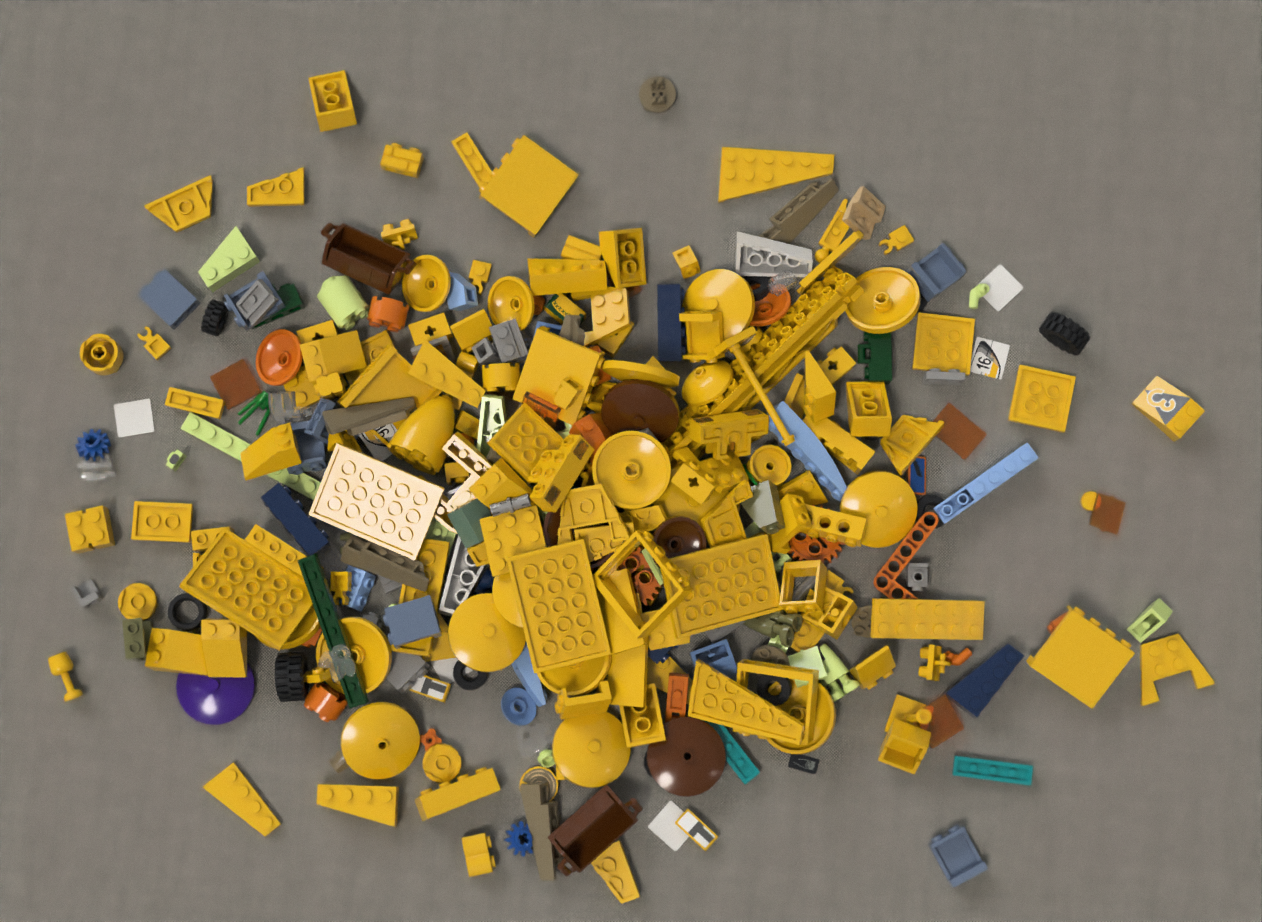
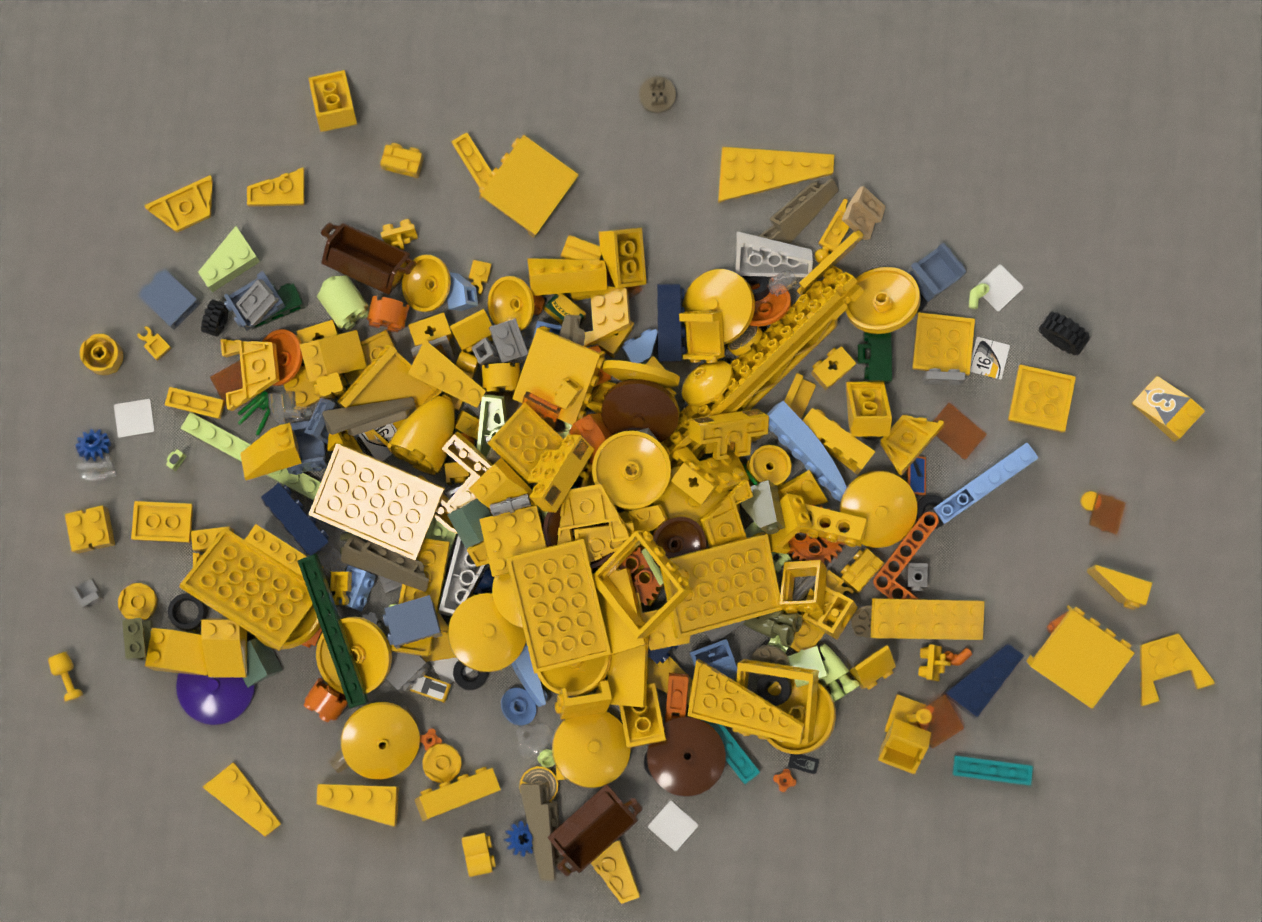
(258, 369): none -> yellow wing
(260, 663): none -> sand green slope
(290, 676): black tyre -> none
(317, 675): yellow plate -> none
(338, 665): clear plate -> none
(642, 348): none -> light blue slope
(686, 262): yellow bracket -> none
(696, 829): slope -> none
(733, 345): yellow tile -> none
(784, 785): none -> orange plate
(818, 391): yellow slope -> none
(862, 570): none -> yellow brick
(899, 239): yellow plate -> none
(957, 856): sand blue panel -> none
(1122, 587): none -> yellow slope
(1150, 620): yellowish green slope -> none

